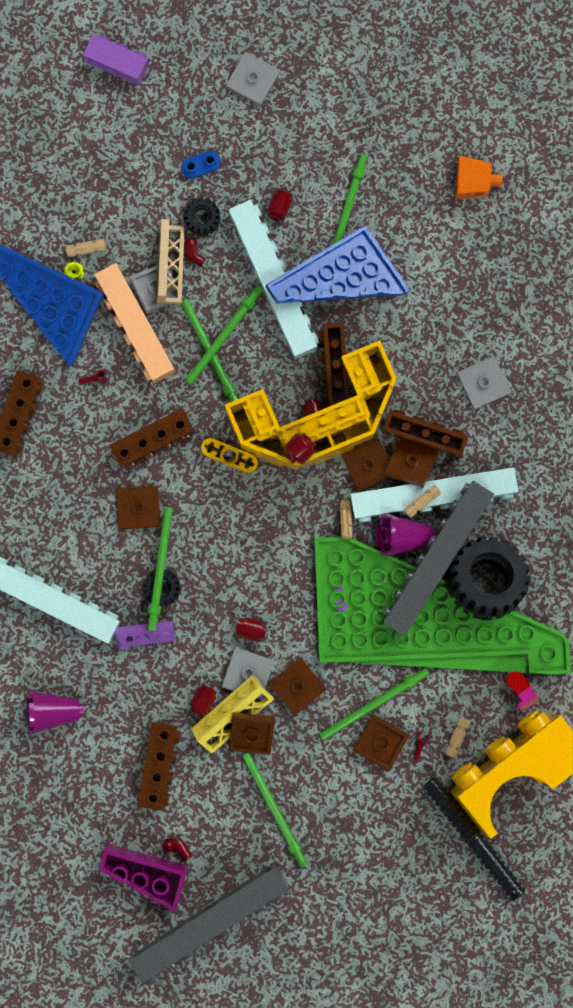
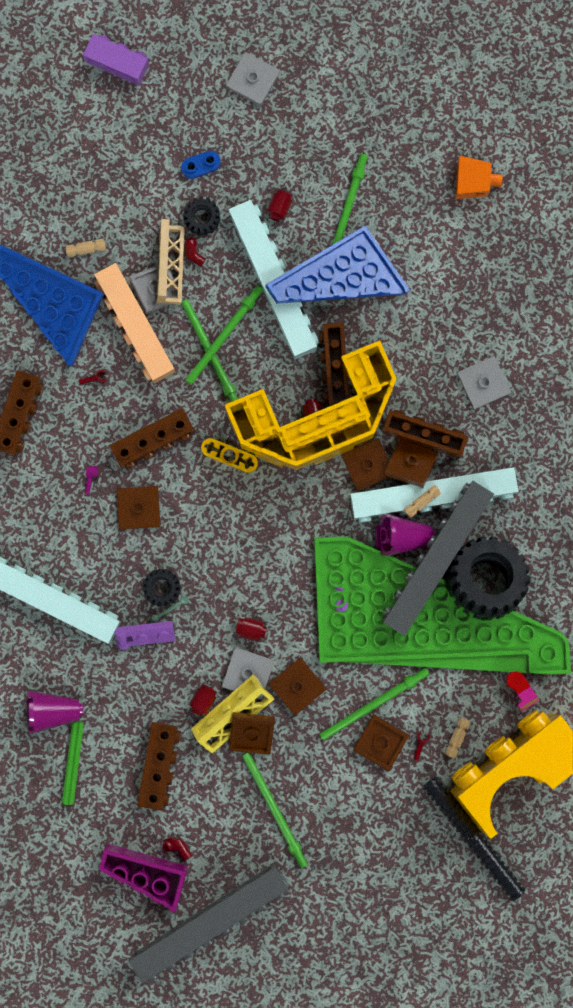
(72, 763): none -> bright green axle
(74, 266): neon yellow plate -> none
(91, 471): none -> magenta hand
(154, 609): bright green bar -> none
(155, 618): none -> sand green hinge
(299, 448): dark red head -> none
(346, 519): tan axle -> none

